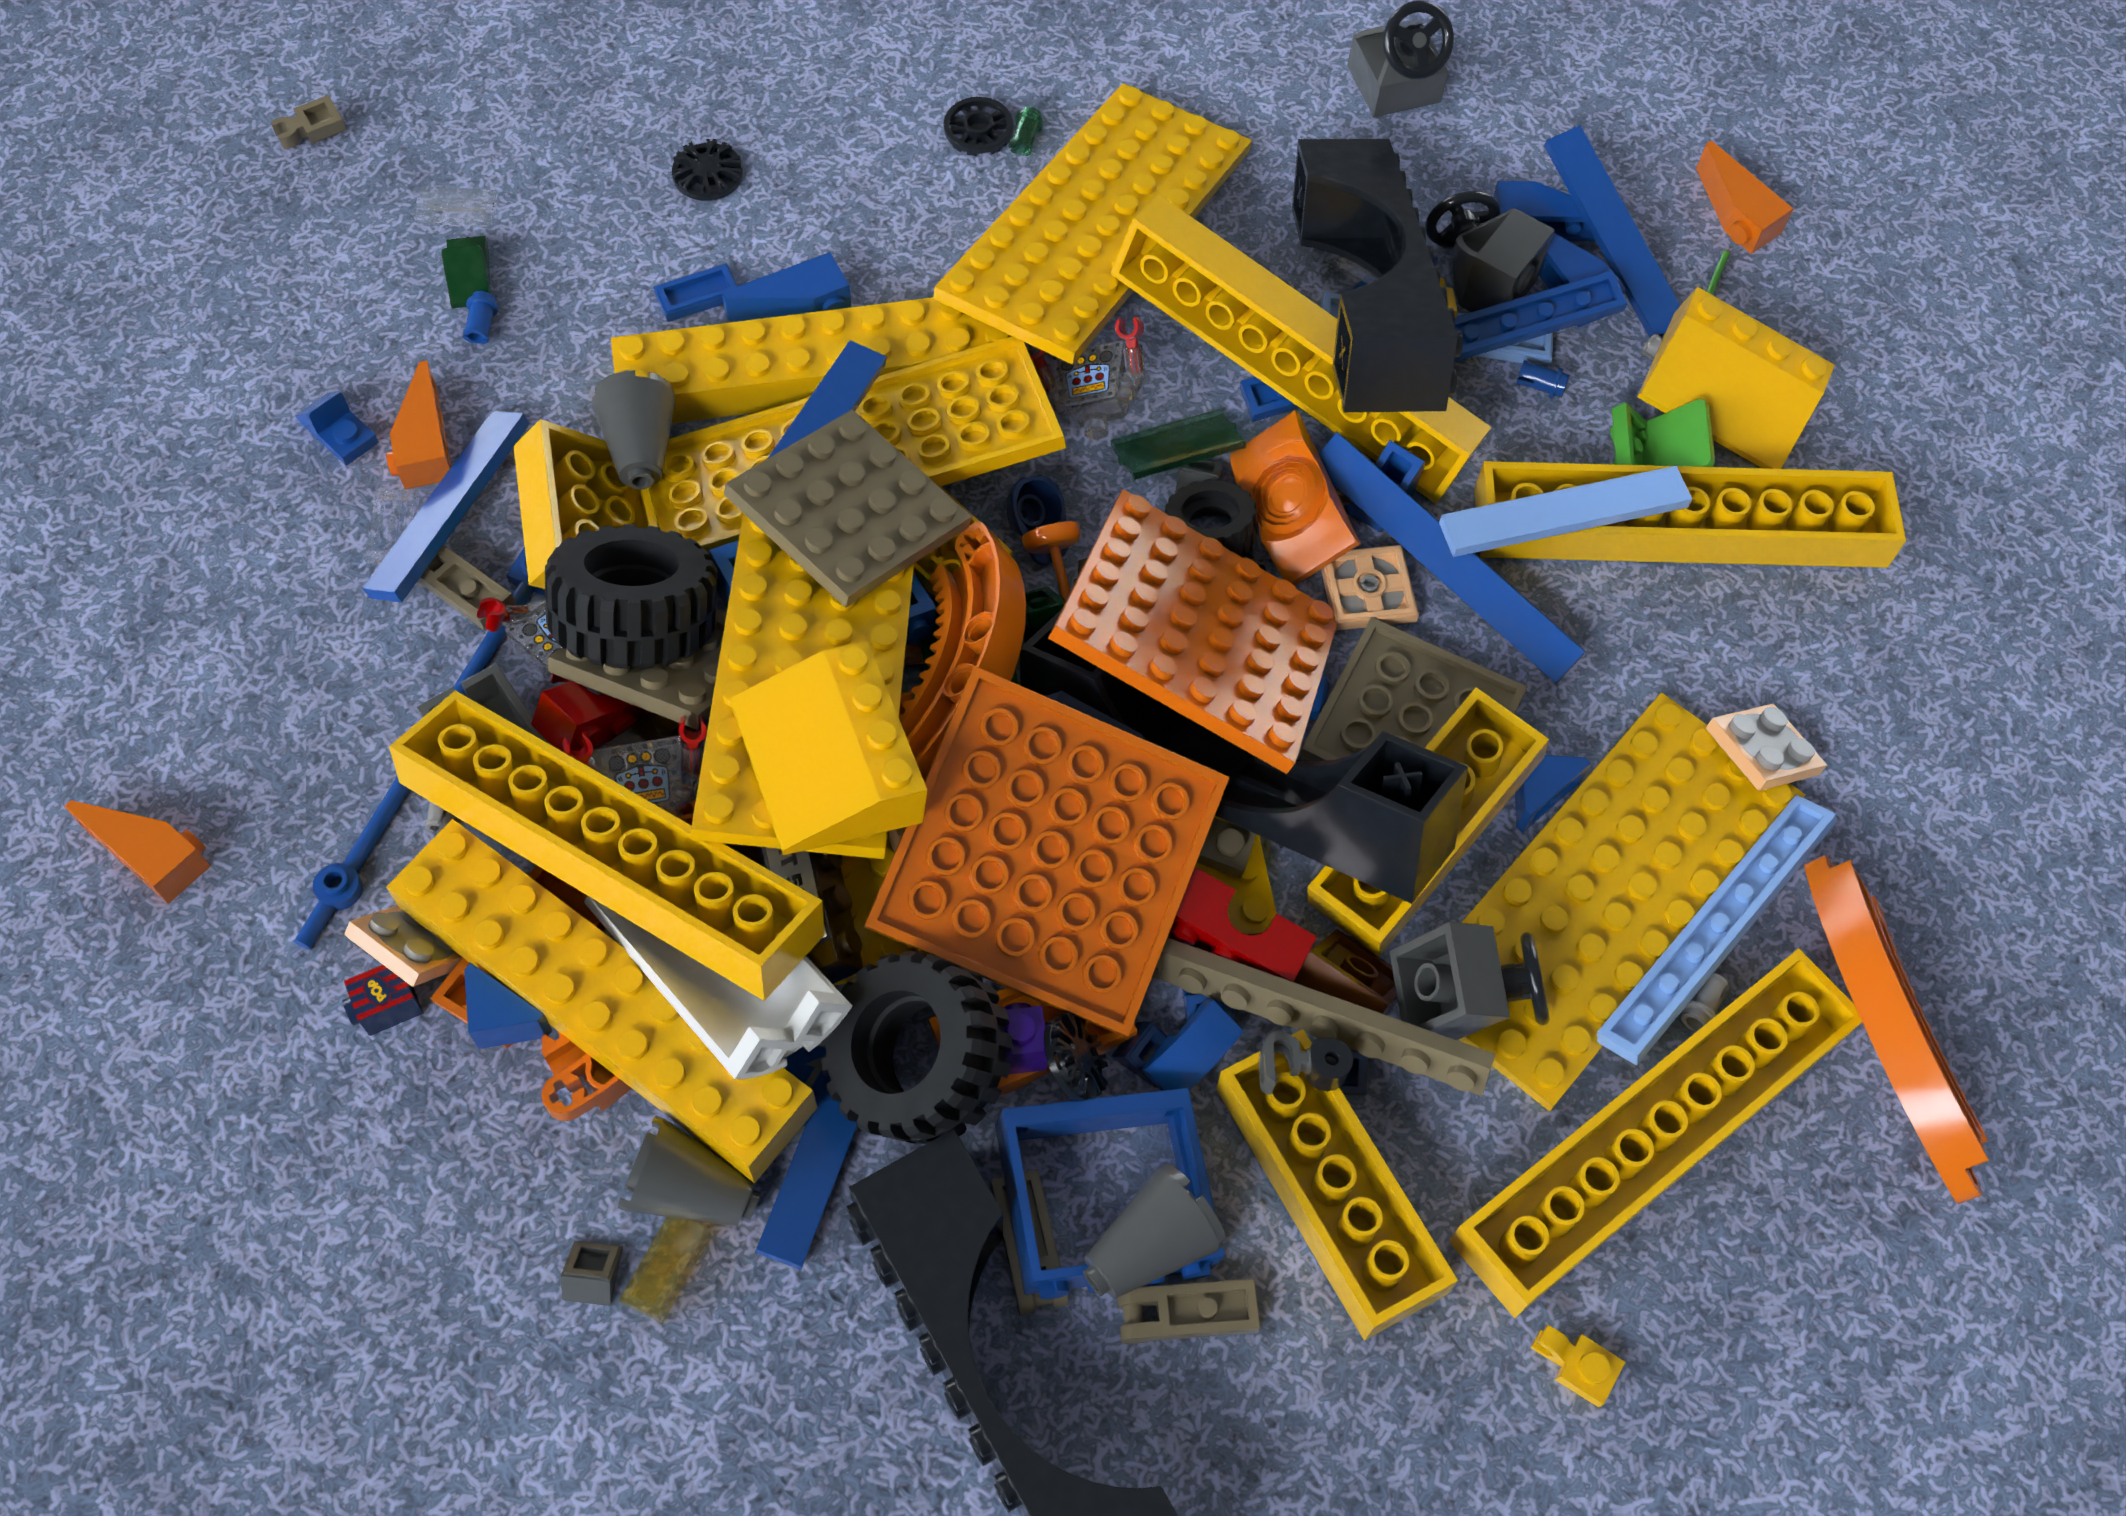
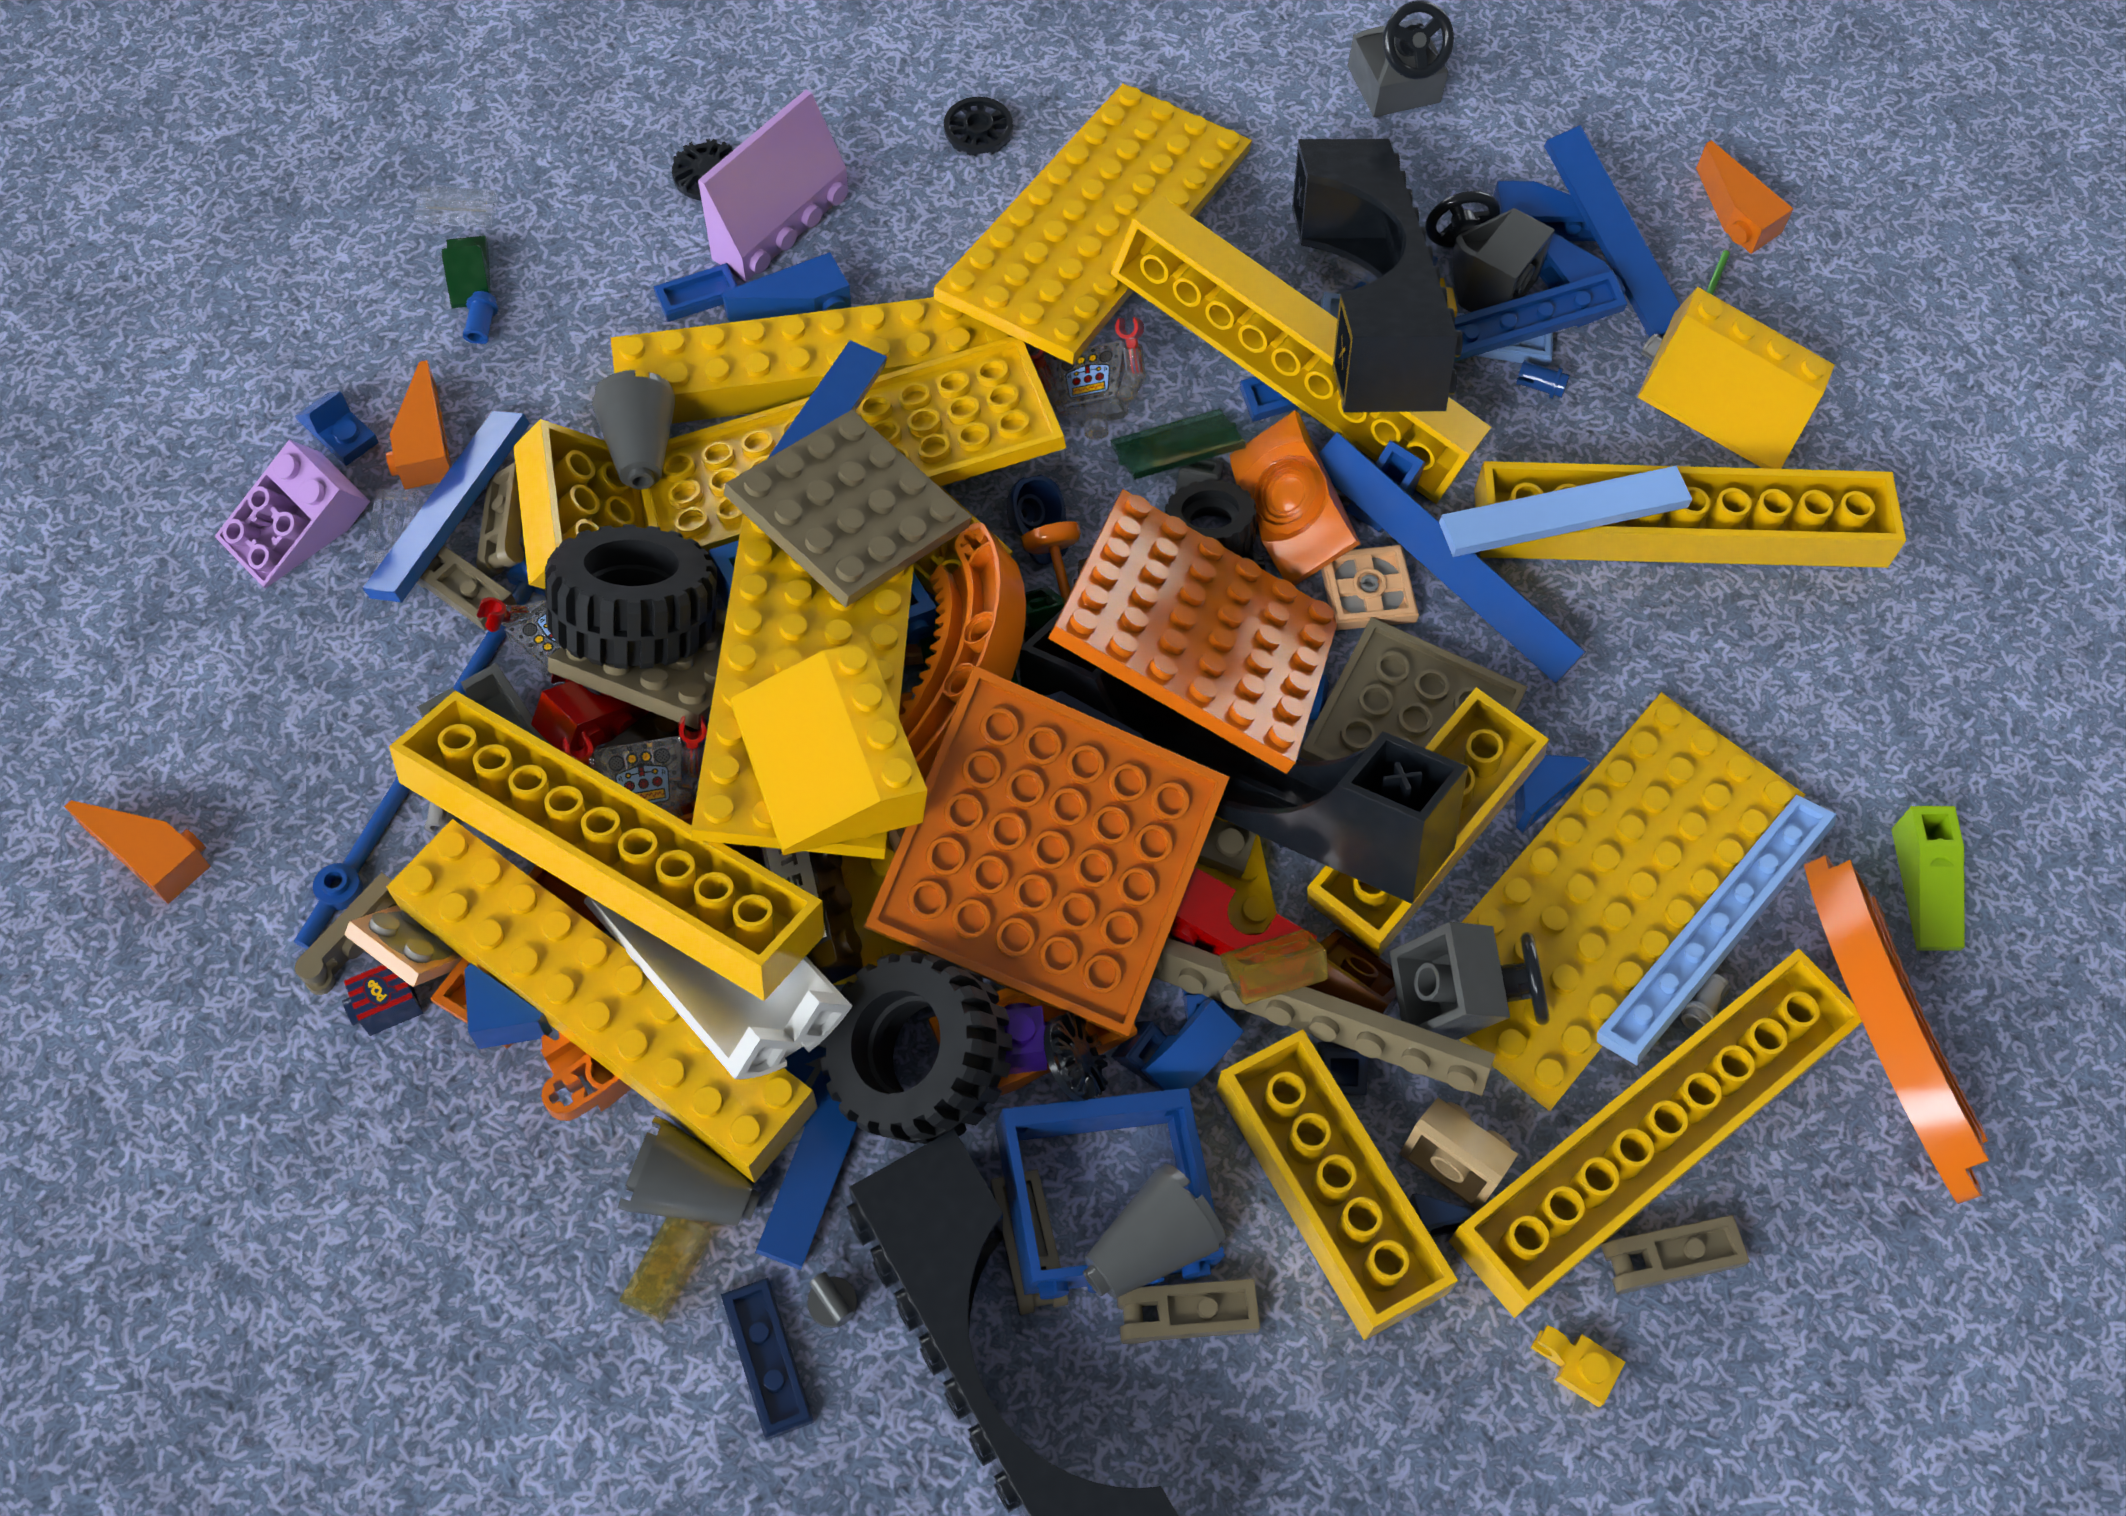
(291, 513): none -> lavender slope
(312, 120): dark tan plate -> none
(333, 948): none -> dark tan plate
(500, 524): none -> dark tan plate
(591, 1273): dark grey slope -> none
(767, 1359): none -> dark blue tile
(772, 188): none -> lavender slope
(831, 1300): none -> dark grey plate
(1028, 124): clear green pin -> none
(1275, 966): none -> clear yellow slope
(1324, 1063): leg -> none
(1437, 1215): none -> dark blue slope
(1458, 1152): none -> tan slope
(1669, 439): bright green bracket -> none
(1676, 1254): none -> dark tan plate
(1766, 746): piece -> none
(1932, 875): none -> lime slope

